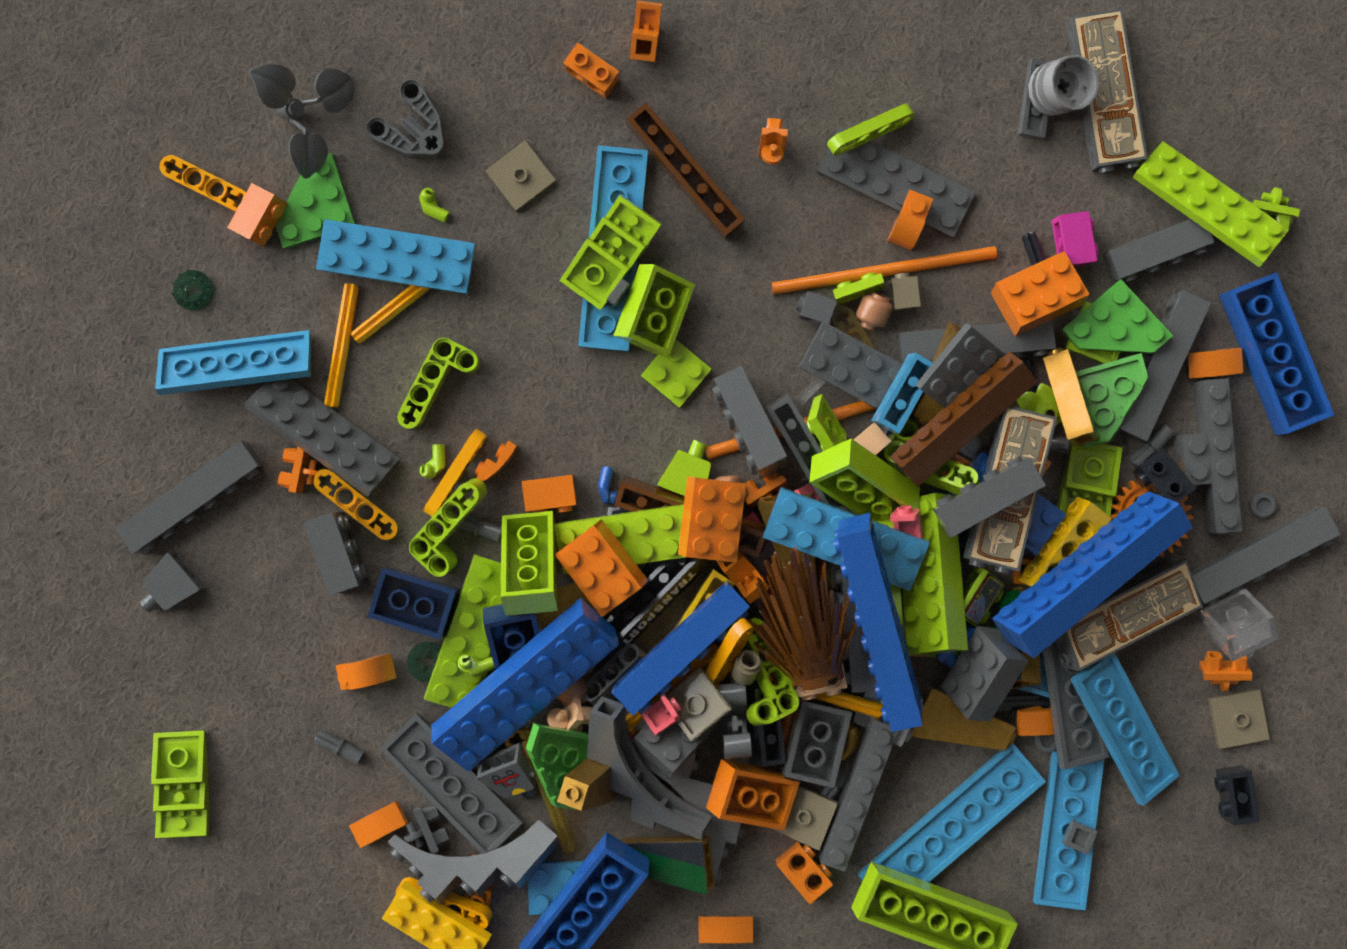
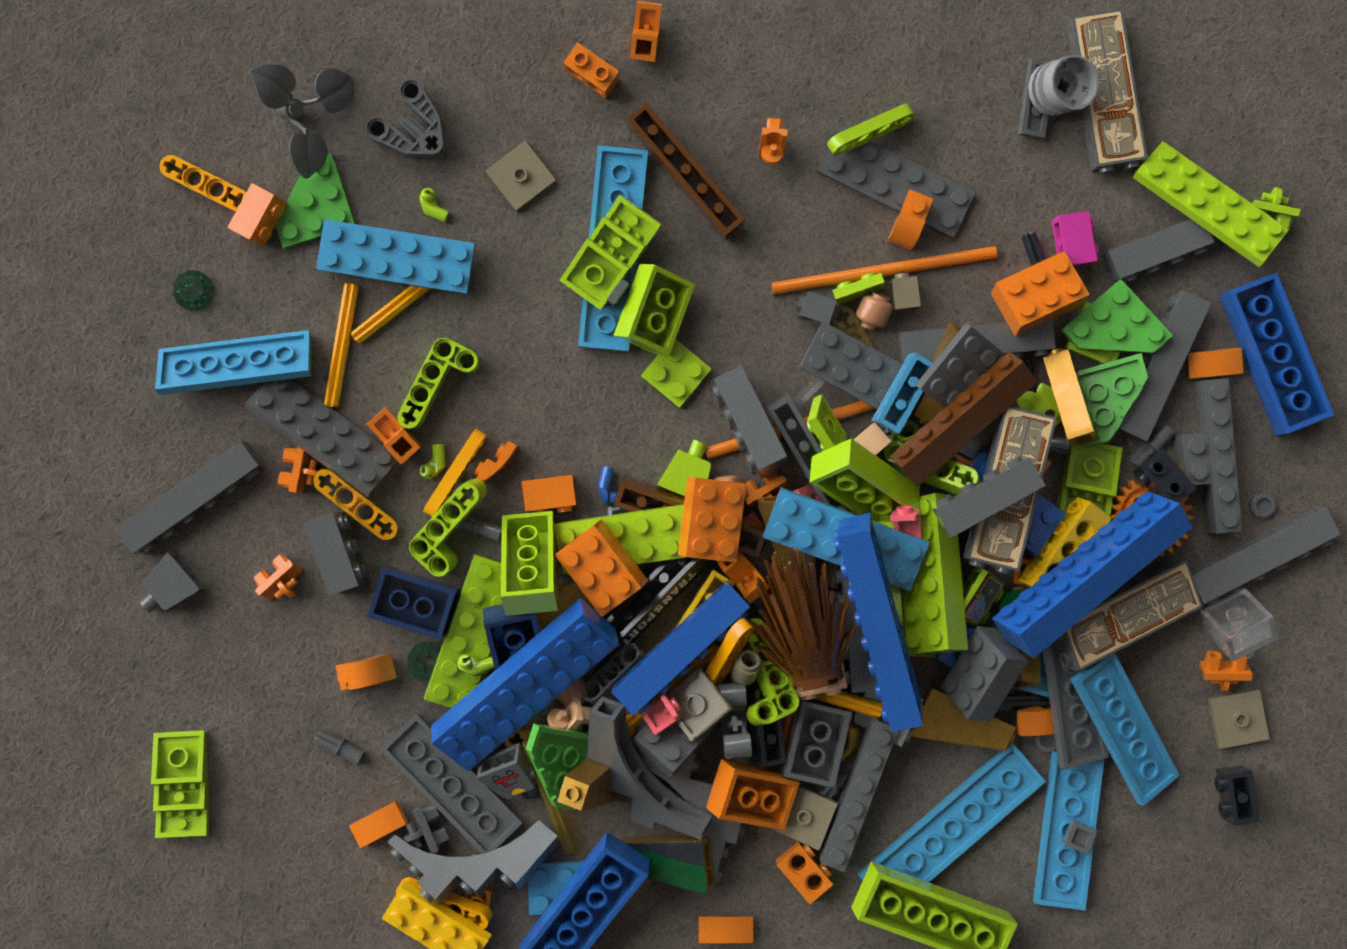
(281, 581): none -> orange hips
(396, 439): none -> orange brick

